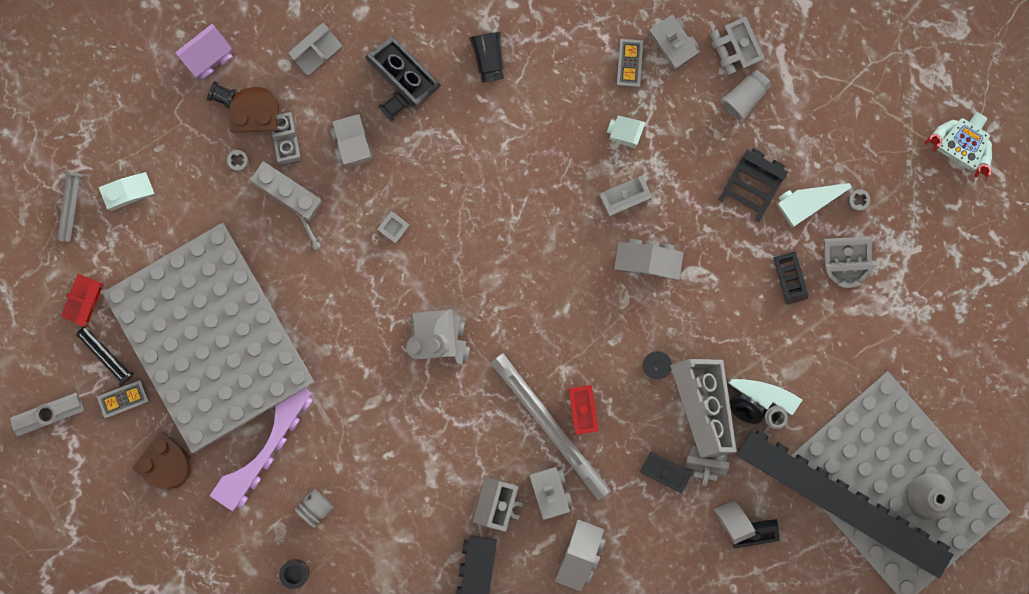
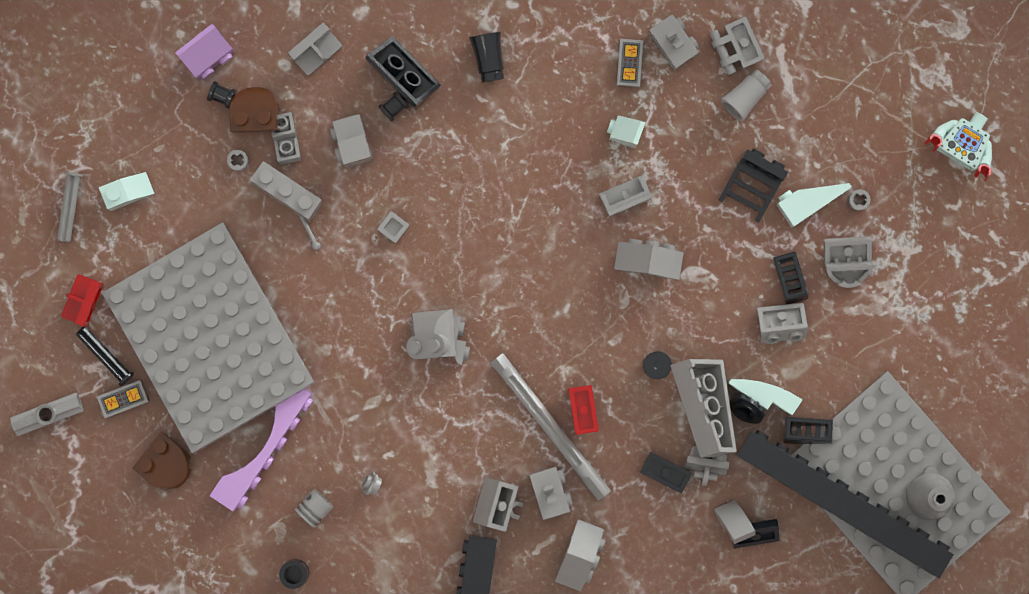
(371, 484): none -> light grey plate
(780, 418): light grey cone -> none
(782, 323): none -> light grey bracket
(807, 439): none -> black slope

